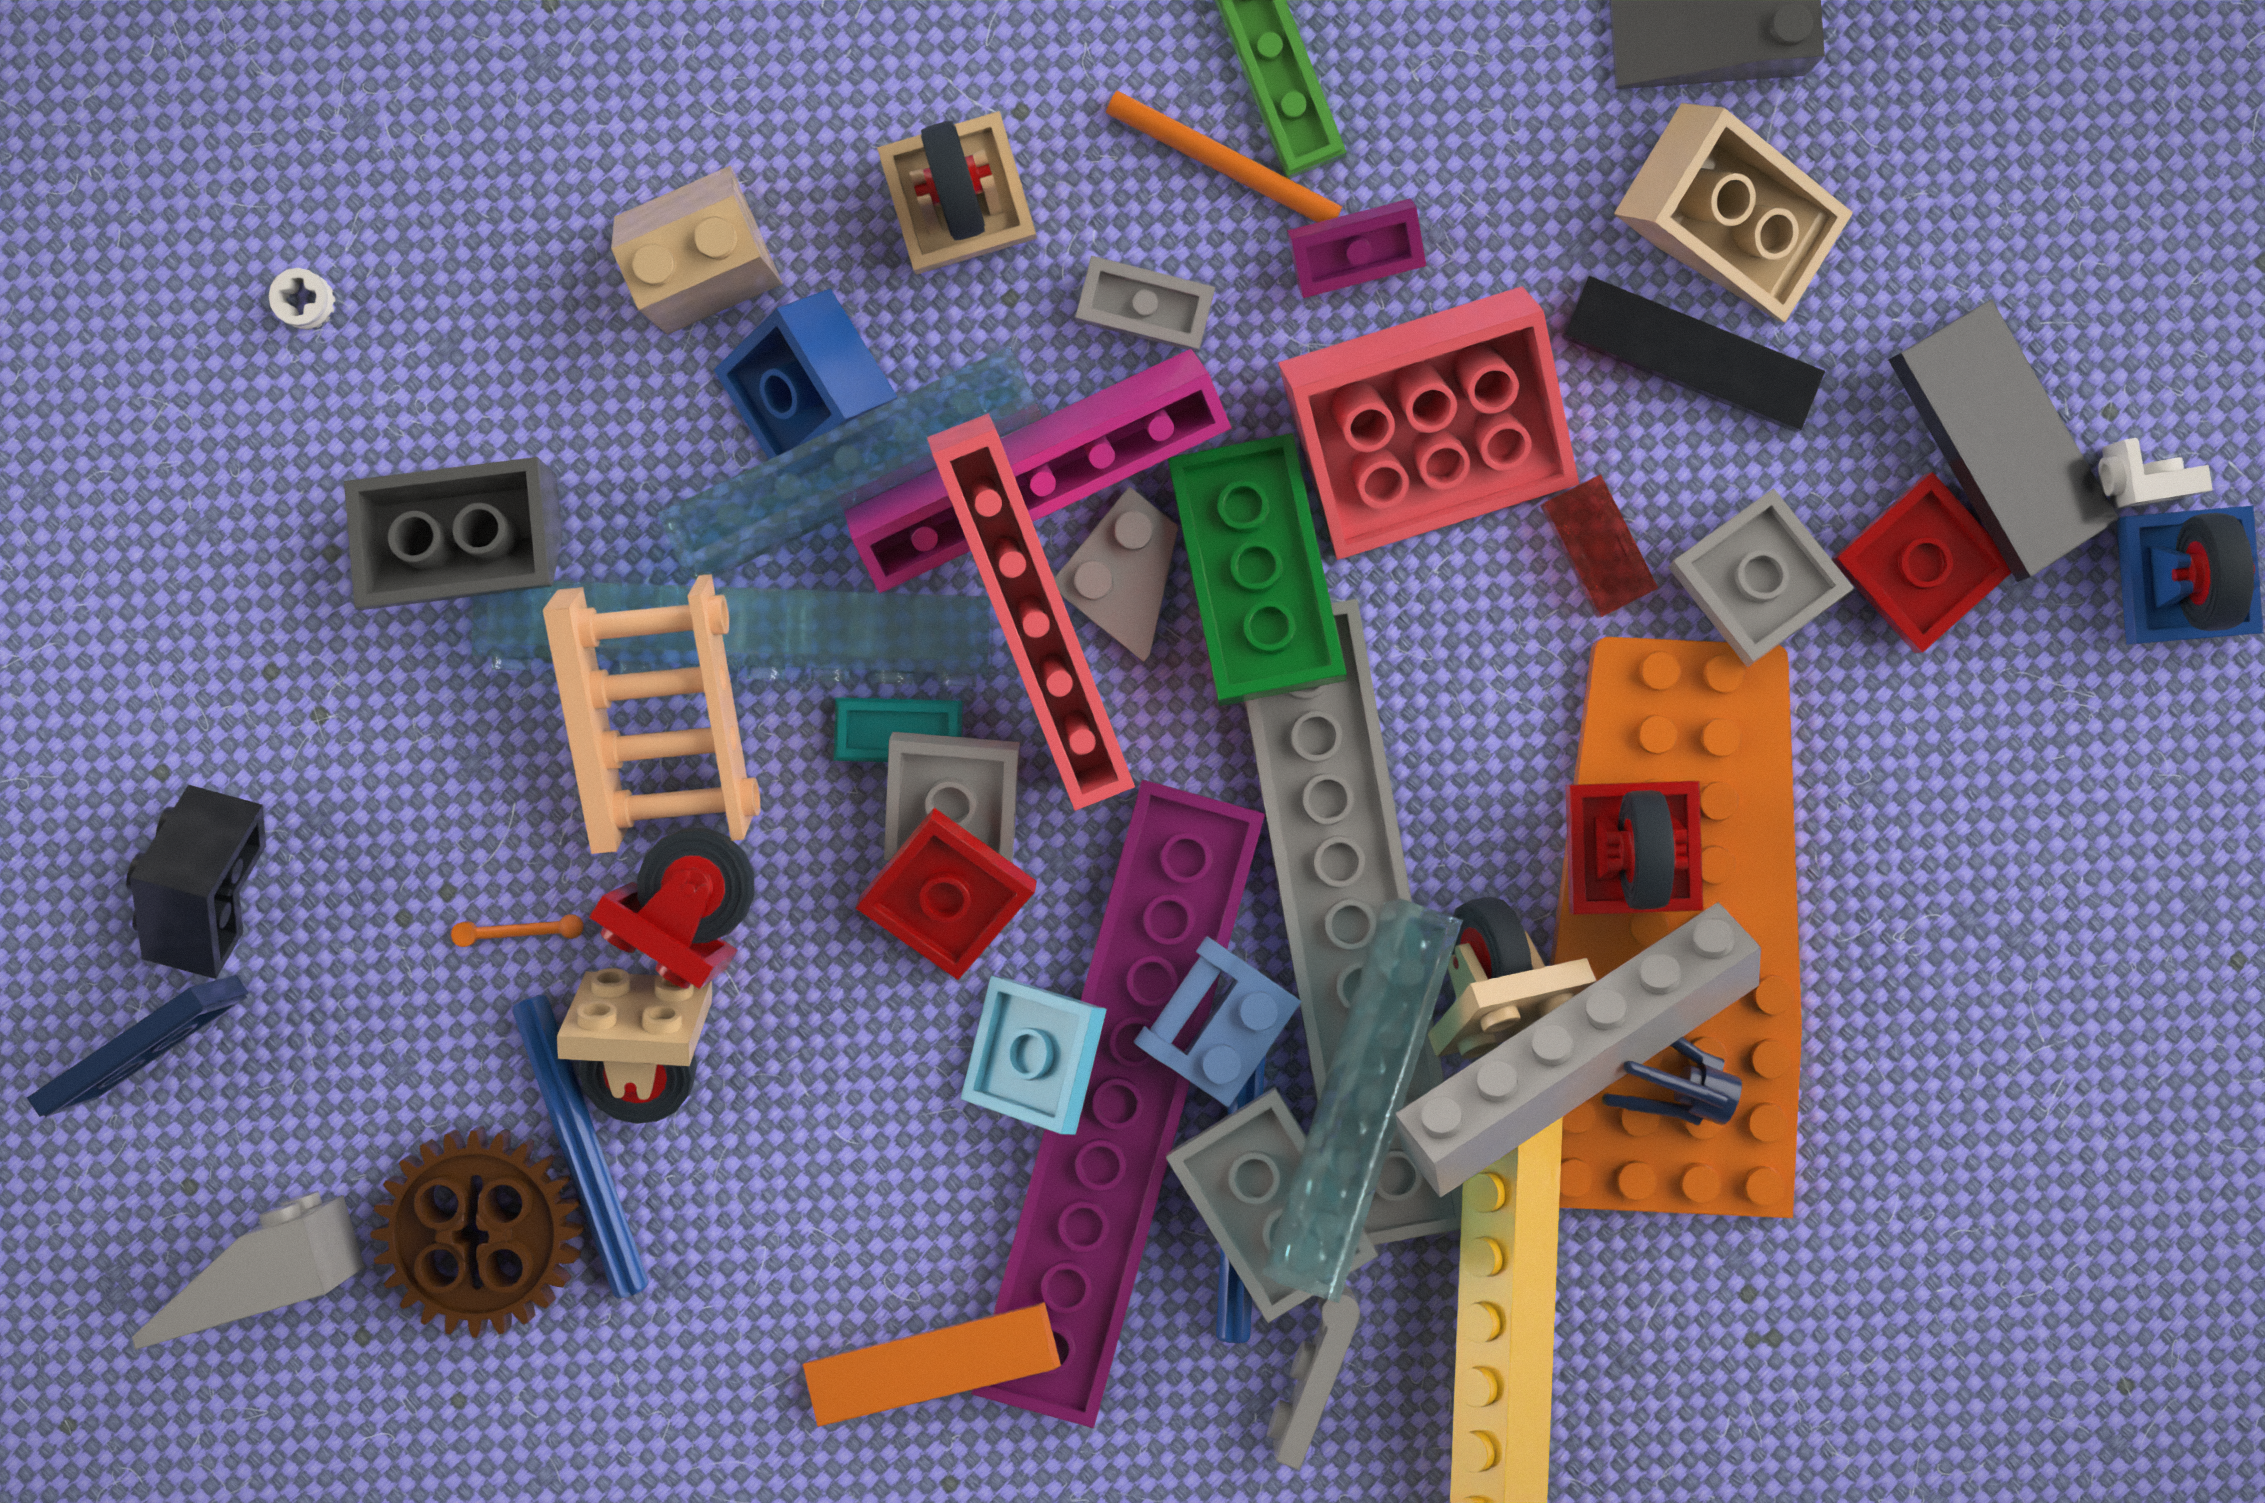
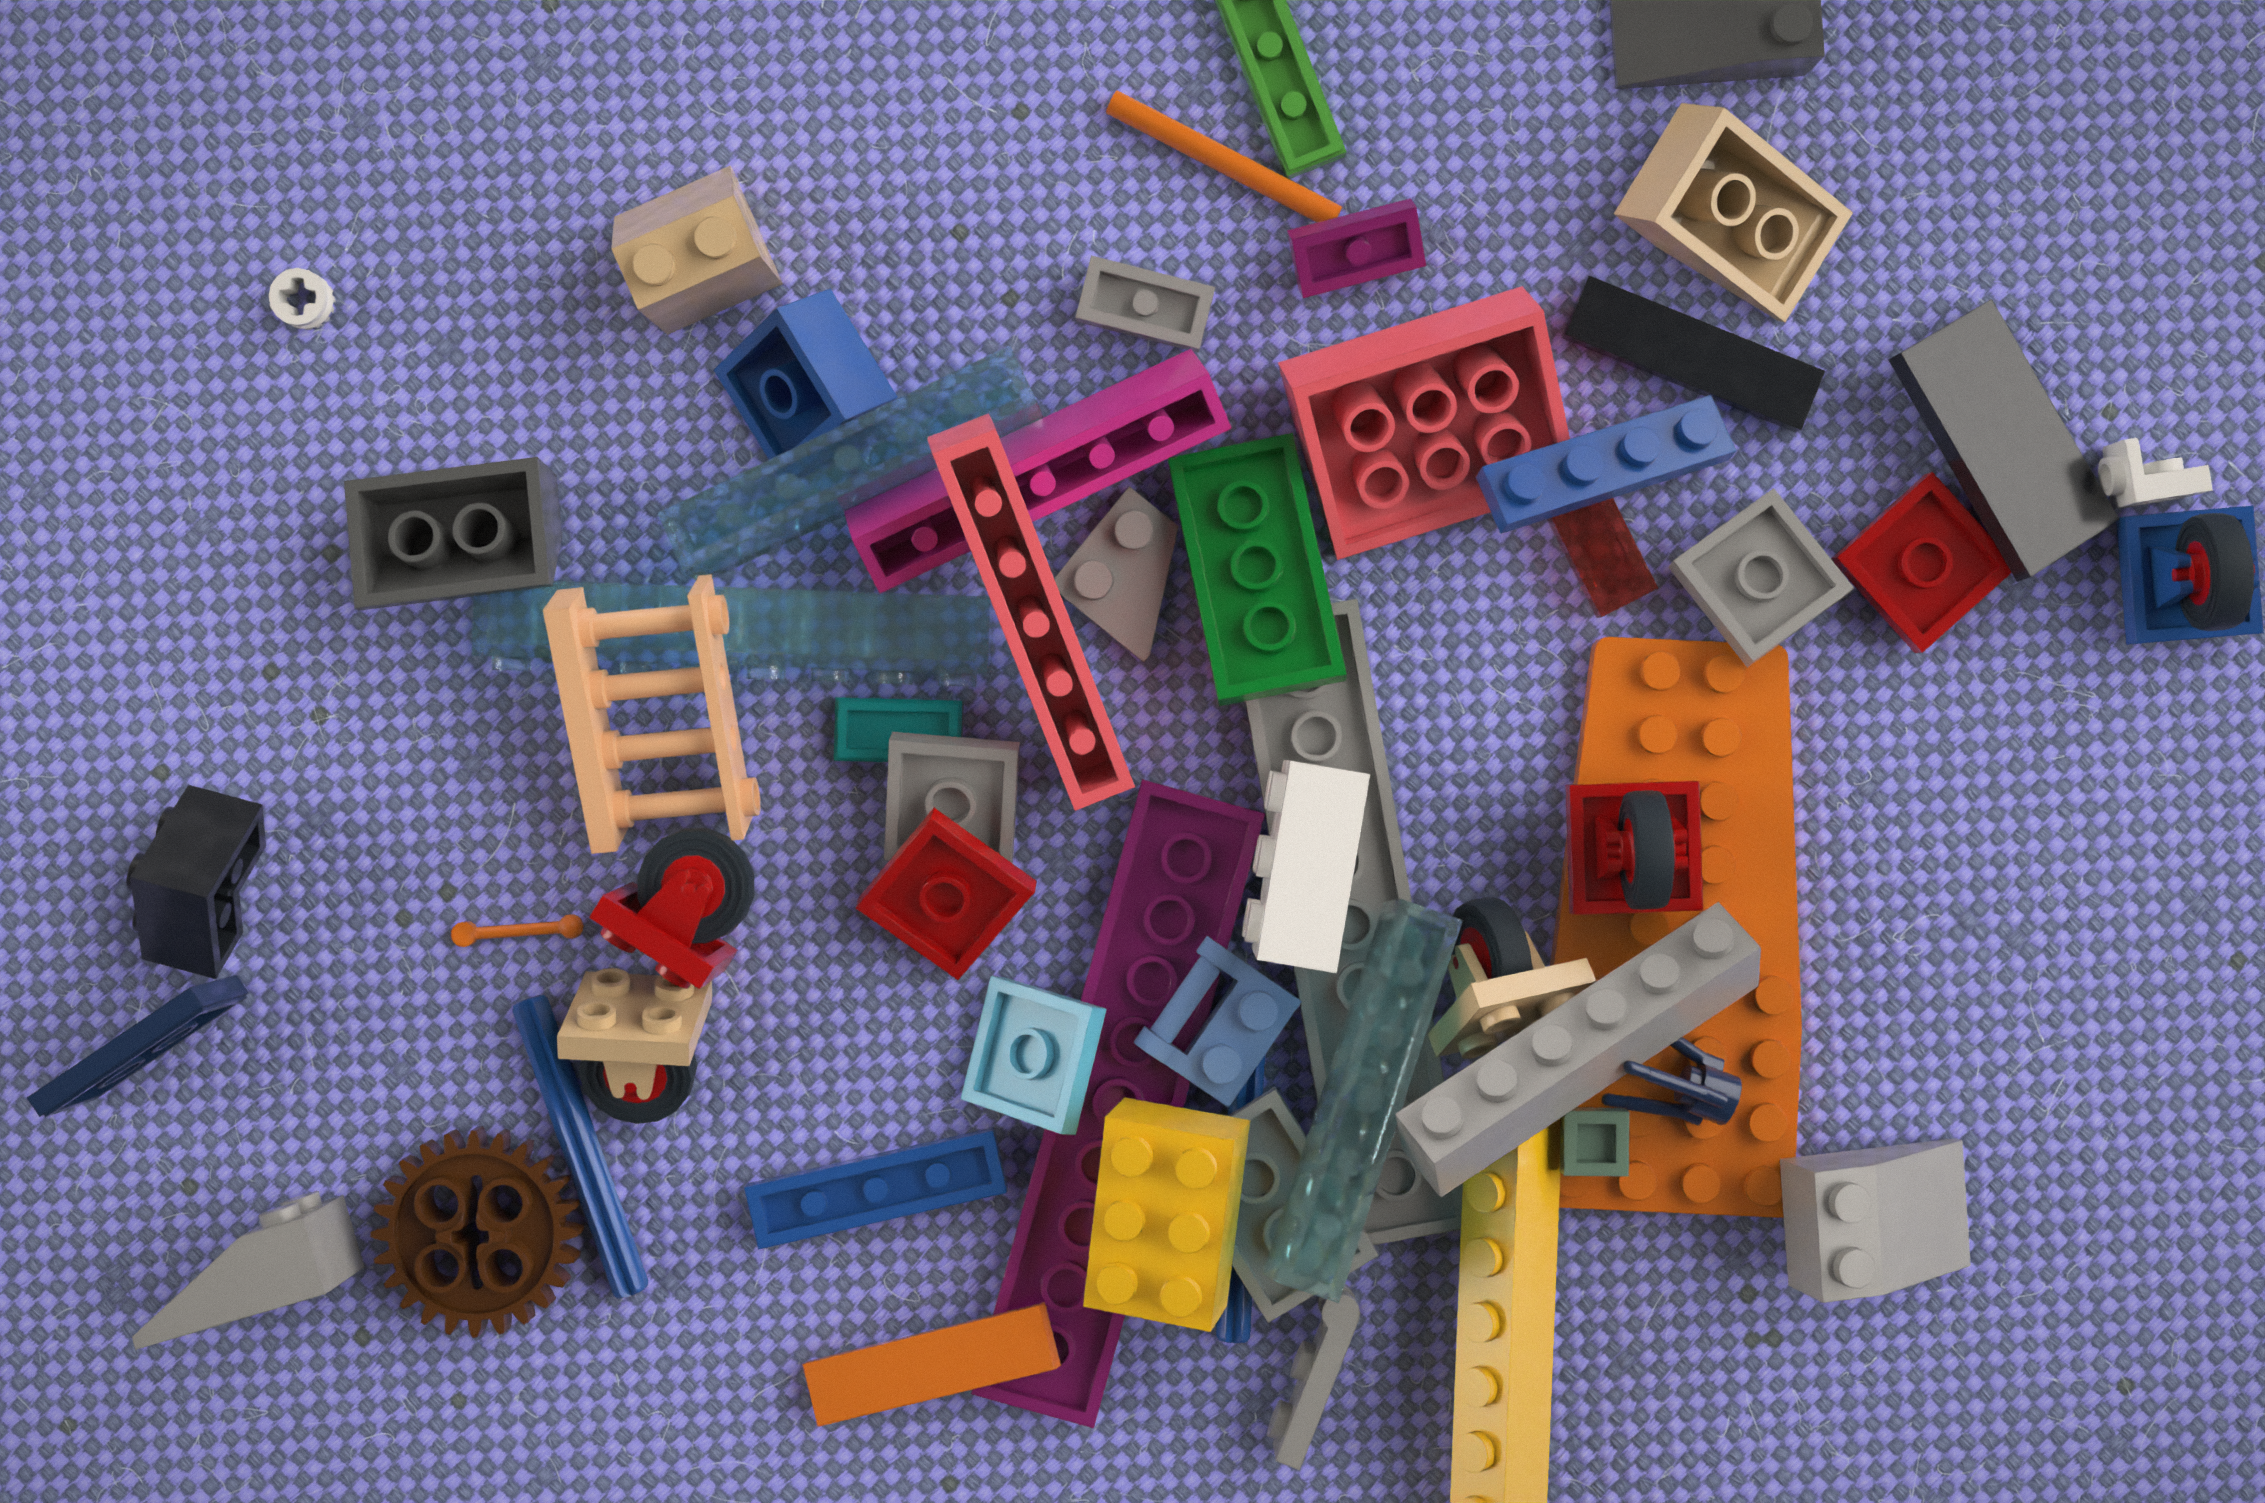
(876, 1188): none -> blue plate
(957, 192): tan plate -> none
(1166, 1213): none -> yellow brick
(1306, 865): none -> white brick
(1595, 1142): none -> sand green plate
(1605, 464): none -> blue plate
(1874, 1218): none -> light grey slope

